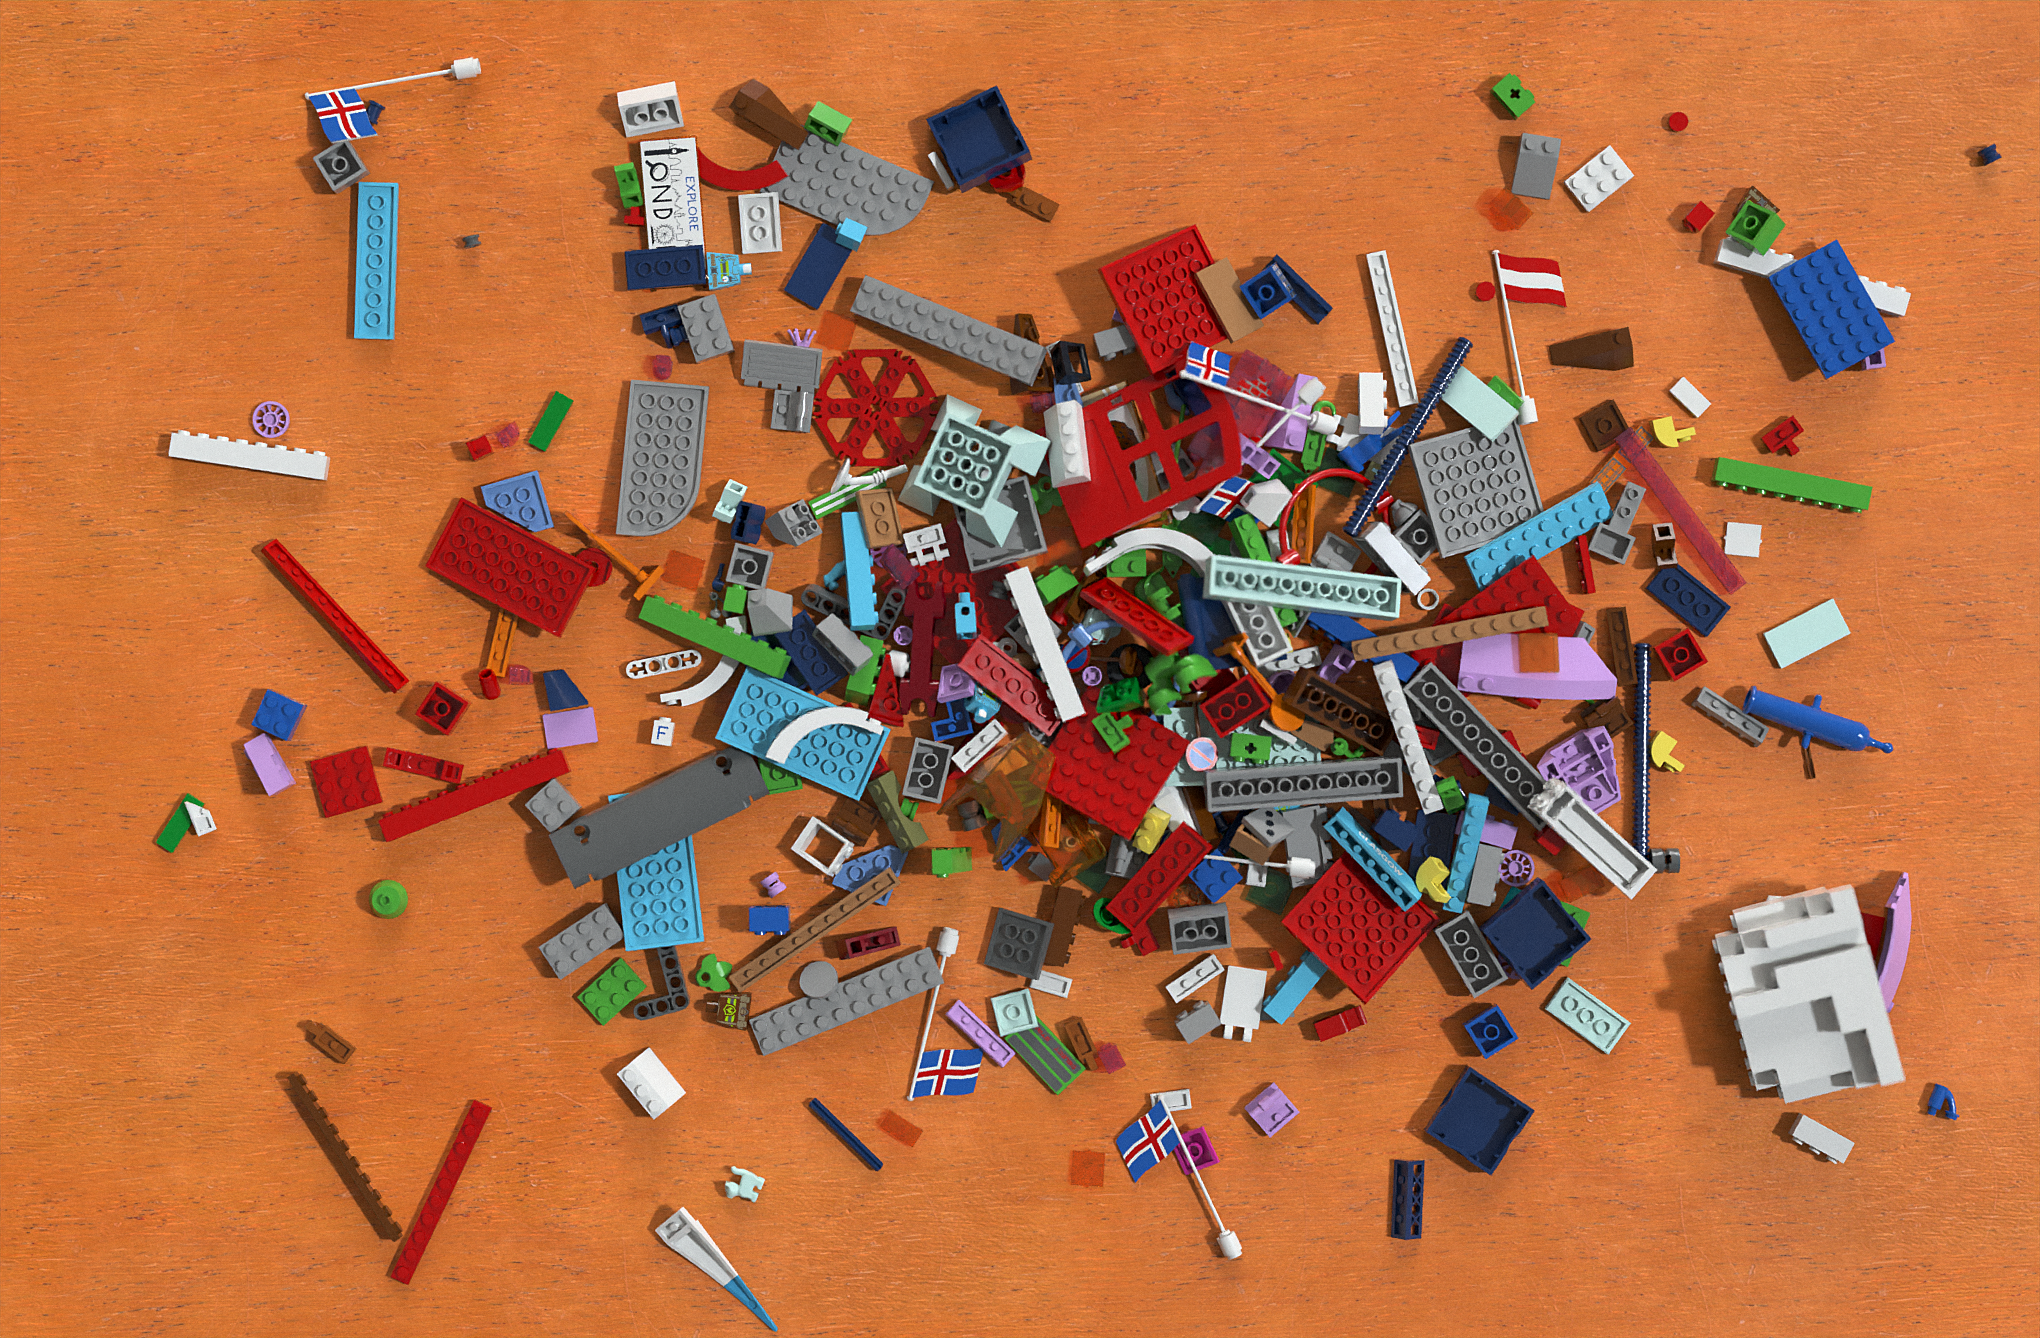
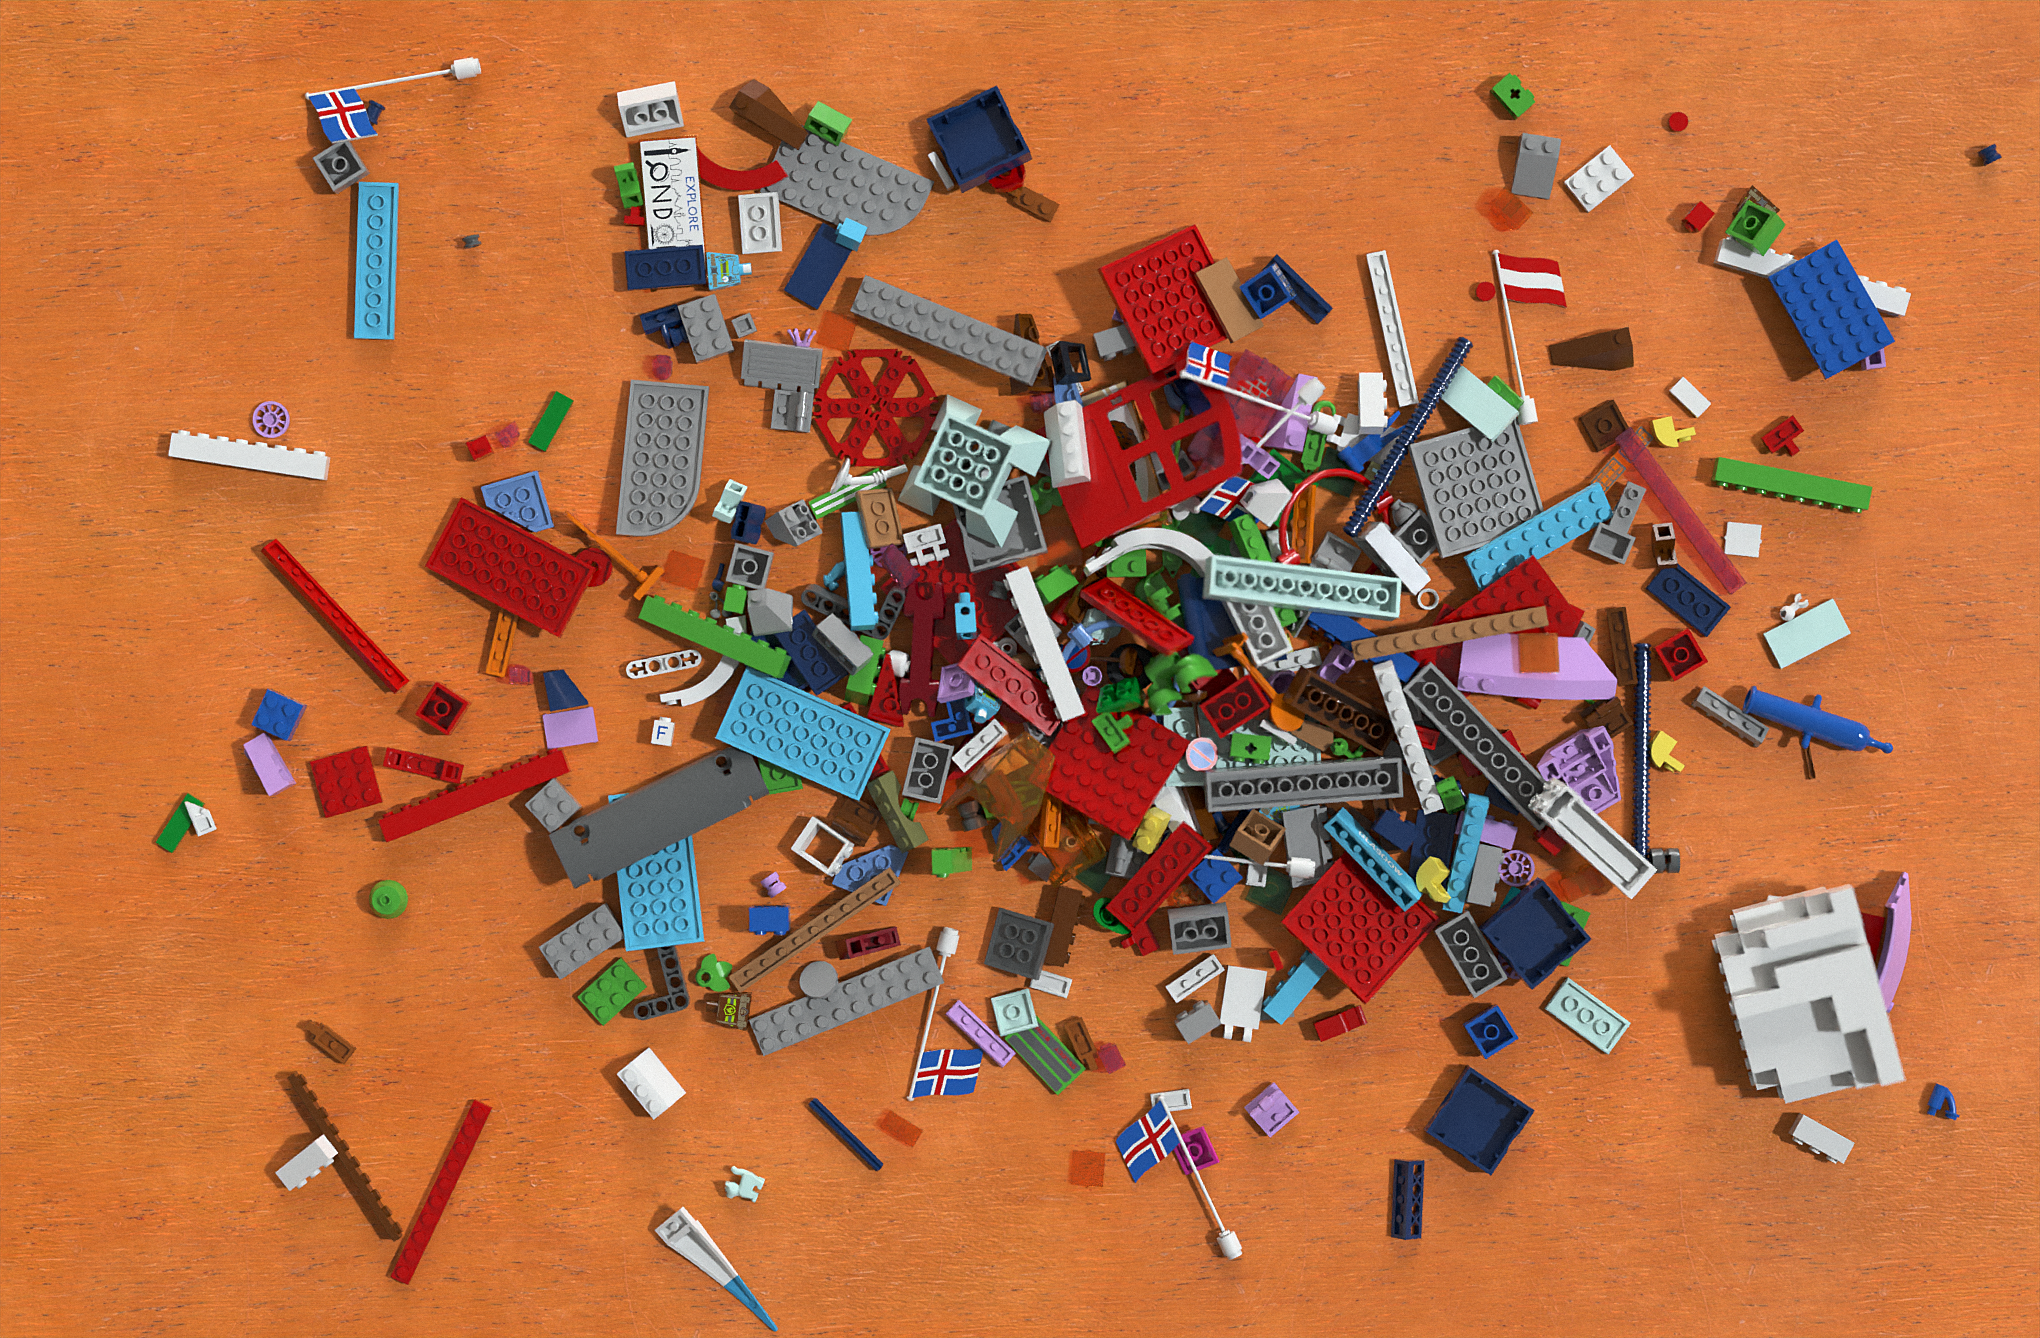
(307, 1163): none -> white brick
(489, 684): red piece -> none
(744, 325): none -> light grey plate
(814, 719): white arch -> none
(901, 637): lavender wheel -> none
(1268, 826): light grey tile -> none
(1584, 565): red plate -> none
(1789, 611): none -> white arm

